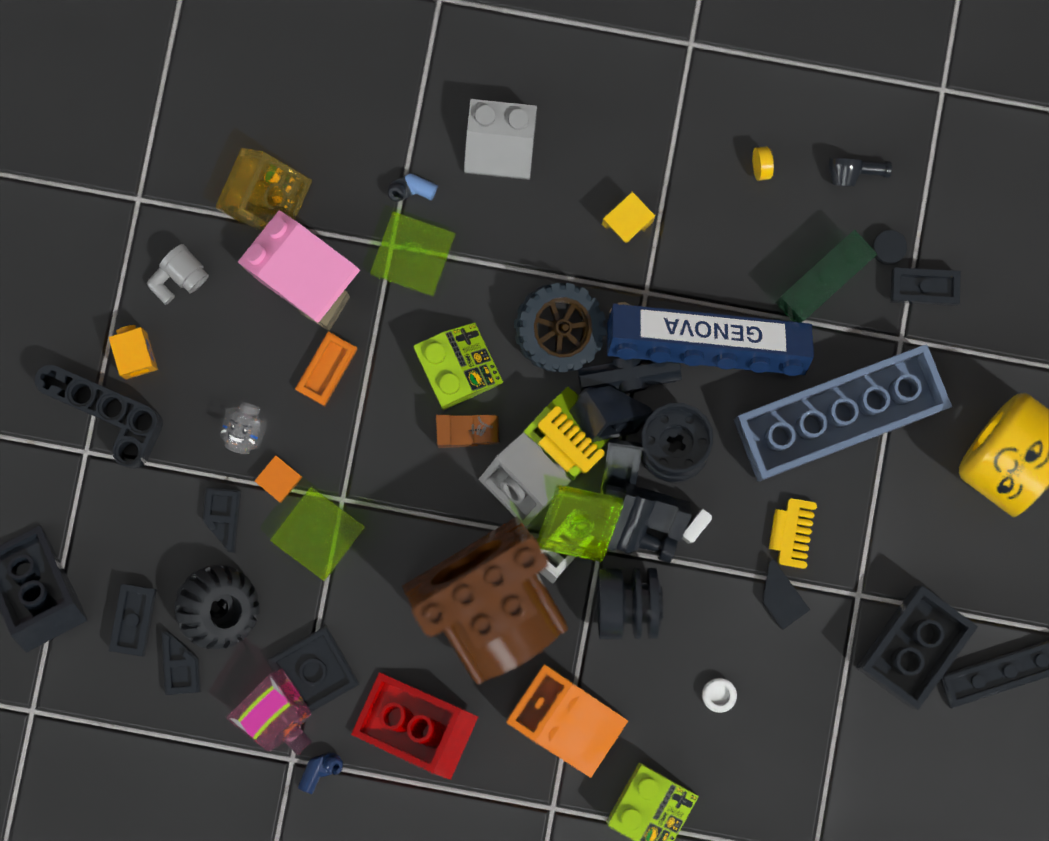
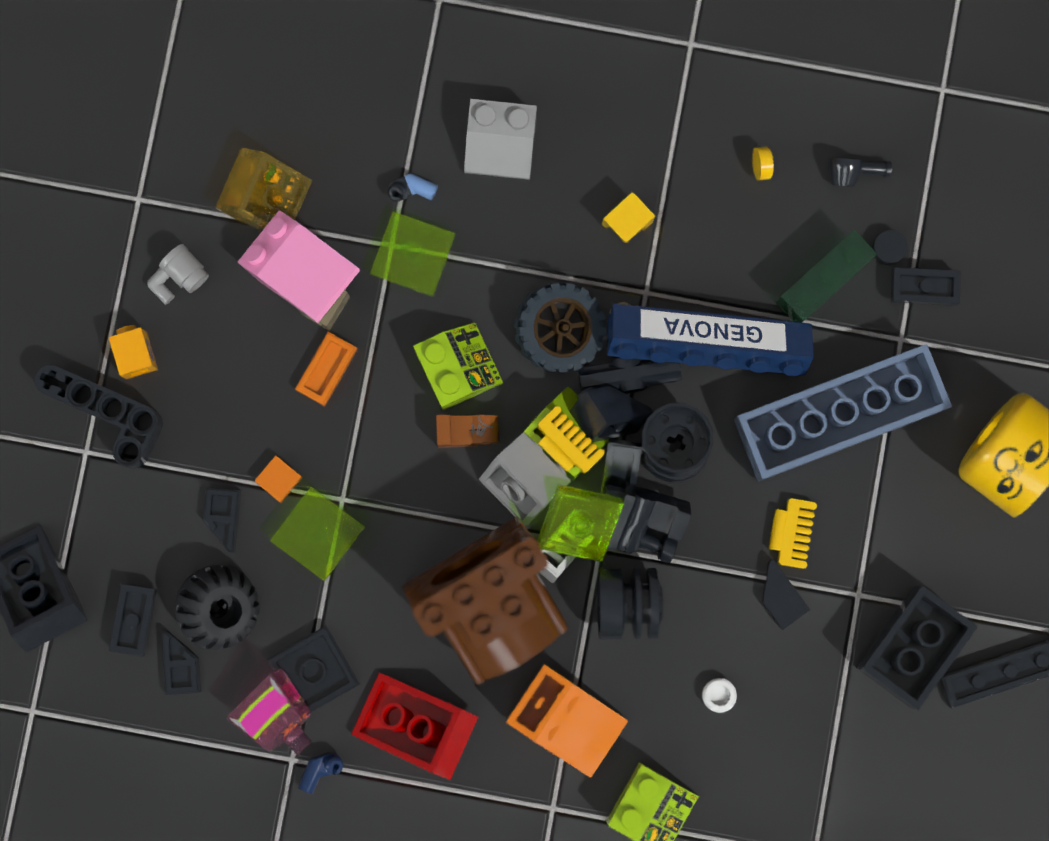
(243, 428): clear head -> none
(696, 526): white tile -> none

